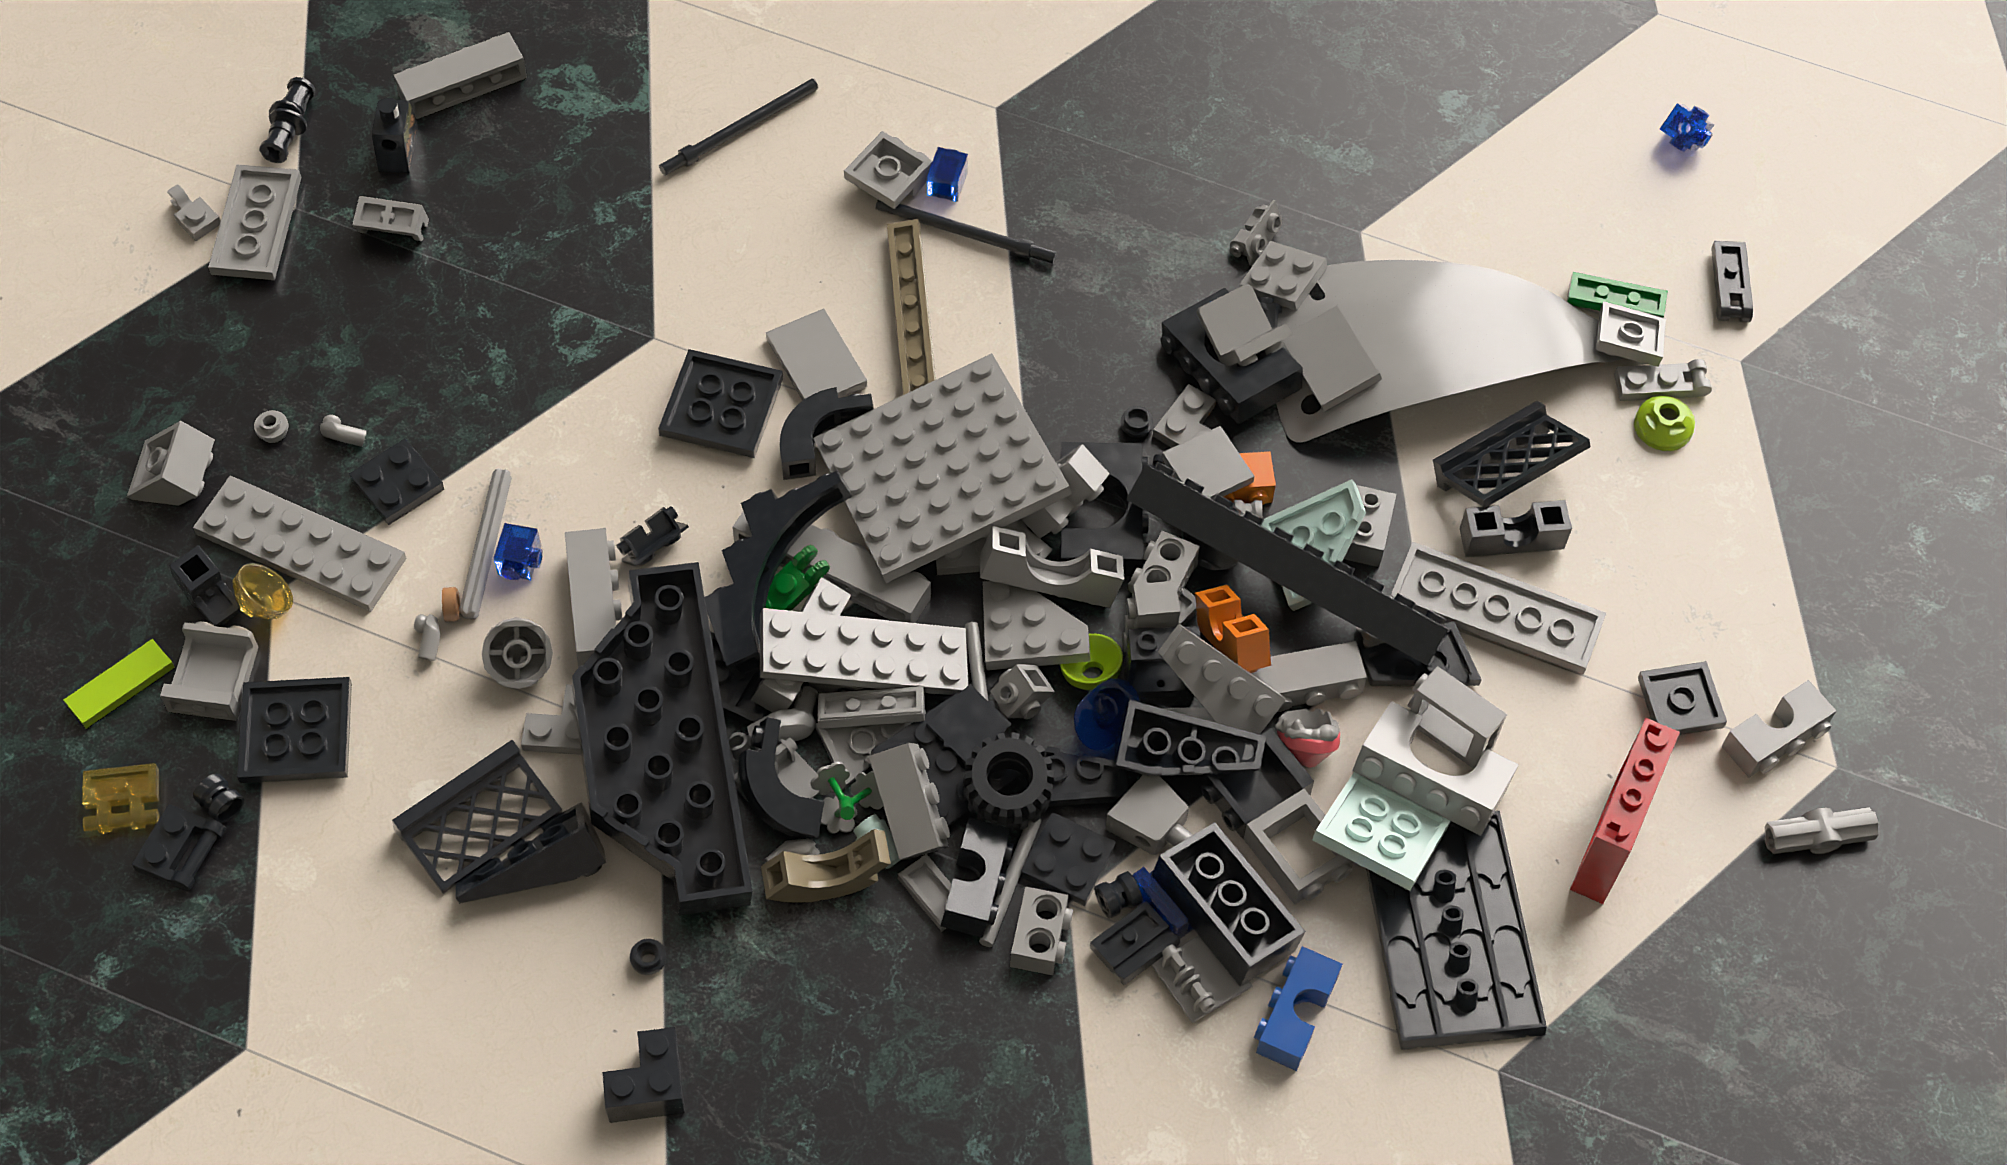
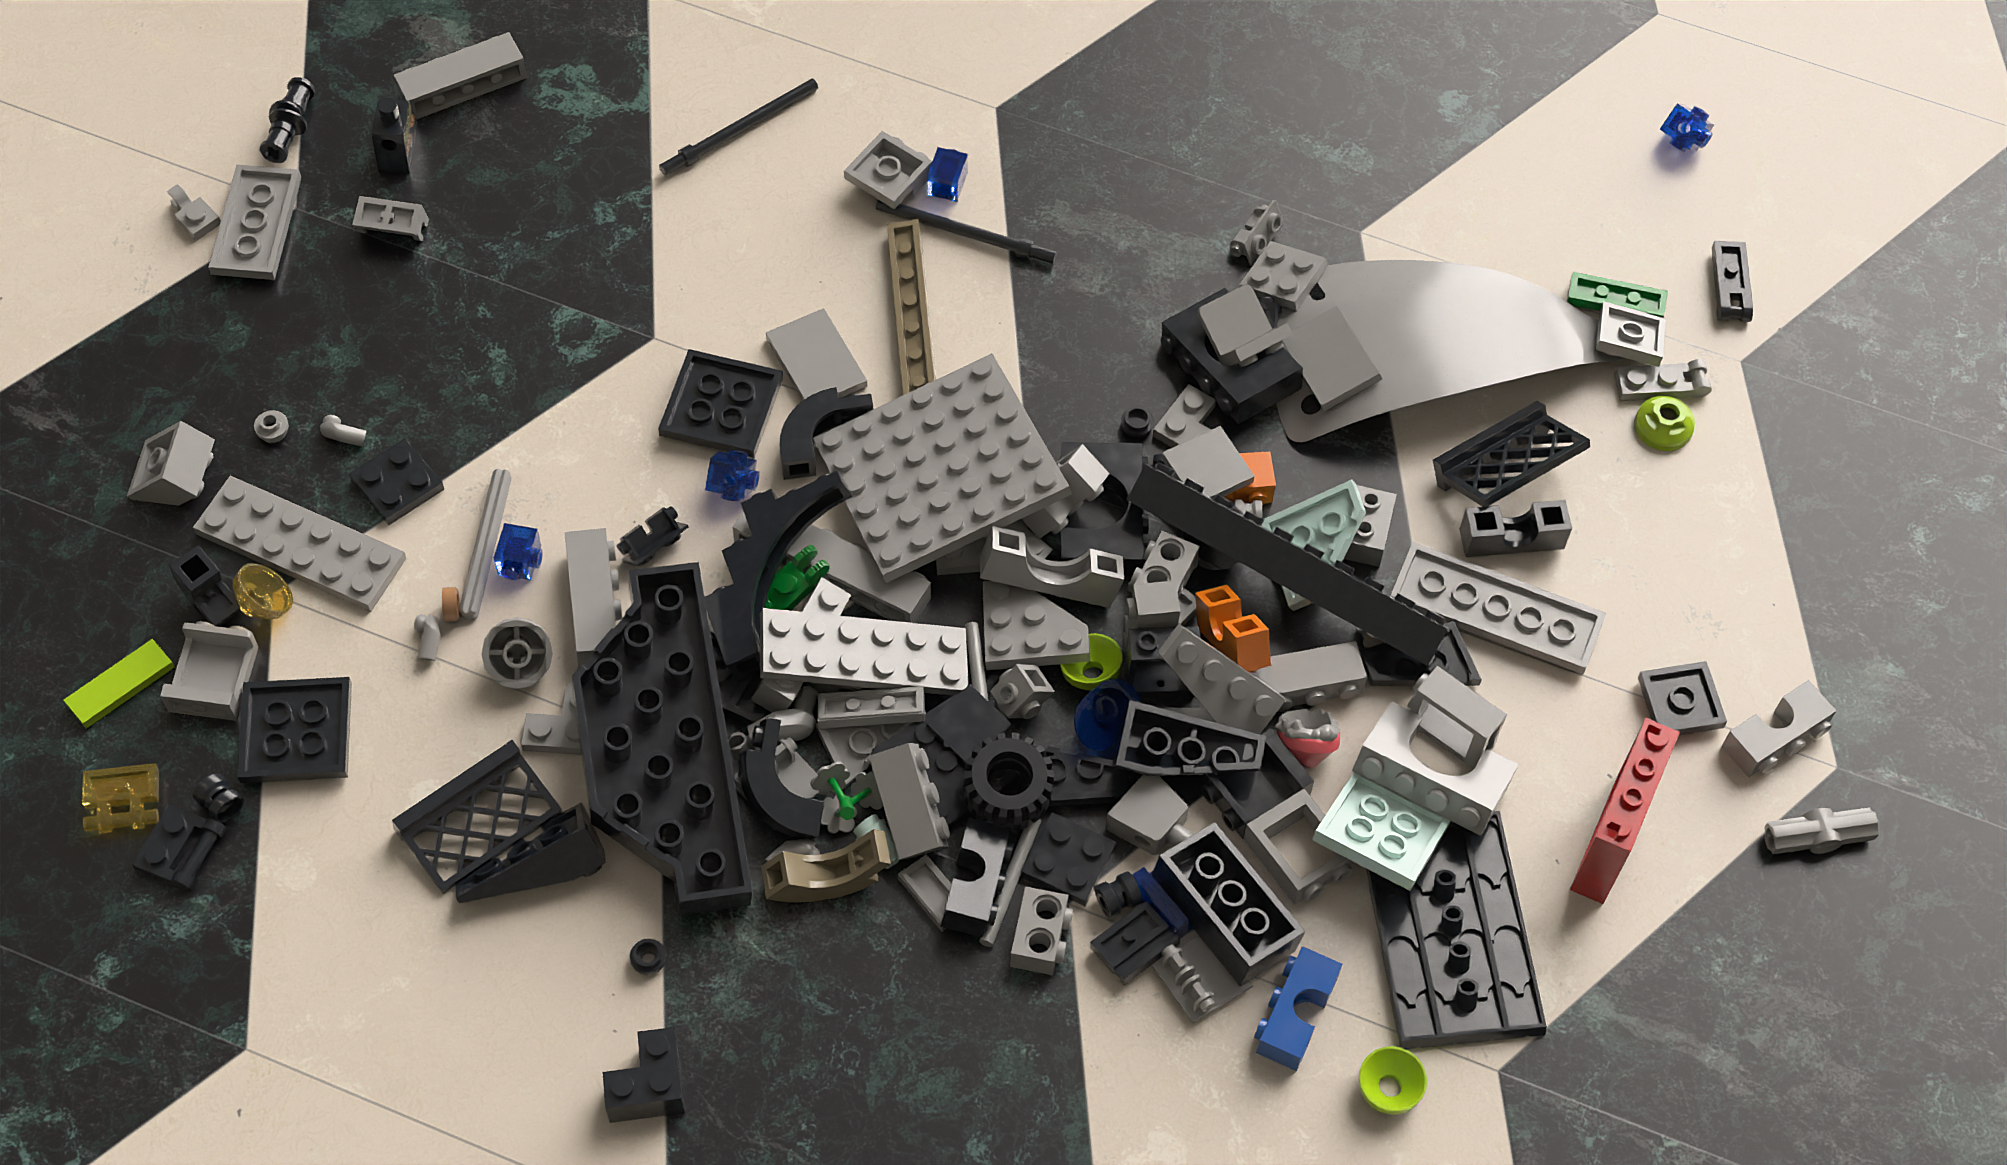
(732, 475): none -> clear blue brick
(1395, 1064): none -> lime piece

